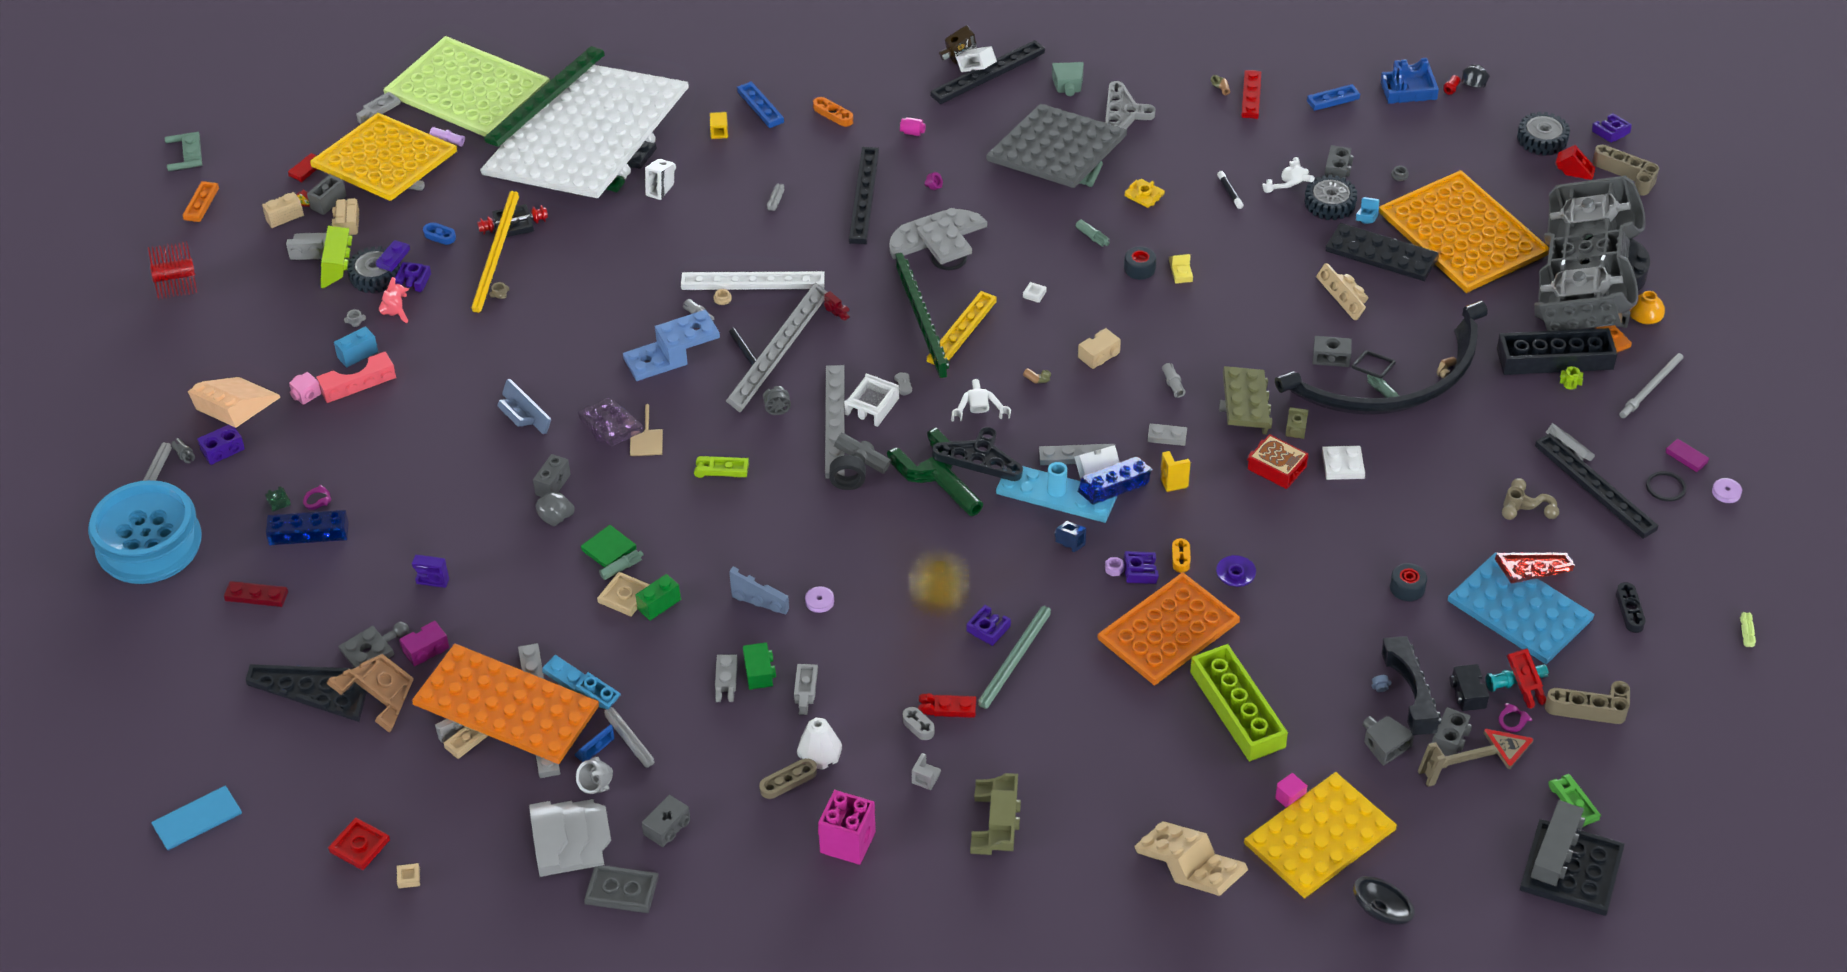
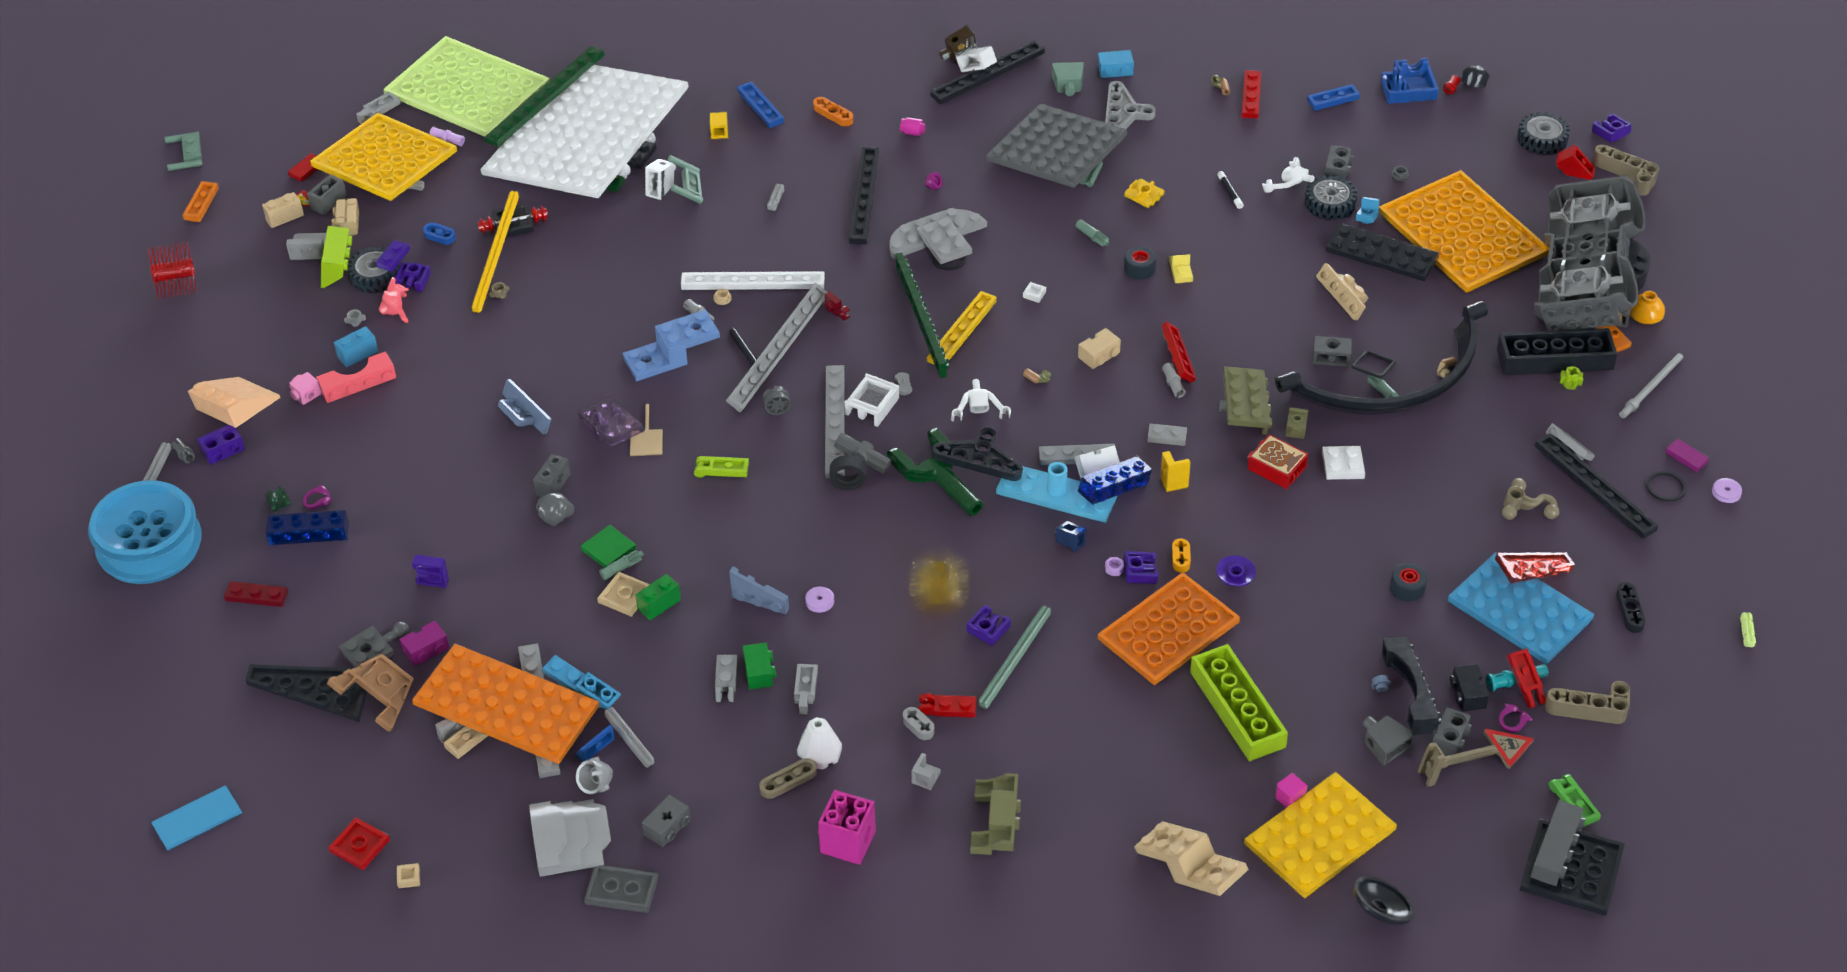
(690, 179): none -> sand green plate
(1115, 64): none -> dark azure brick
(1178, 352): none -> red plate

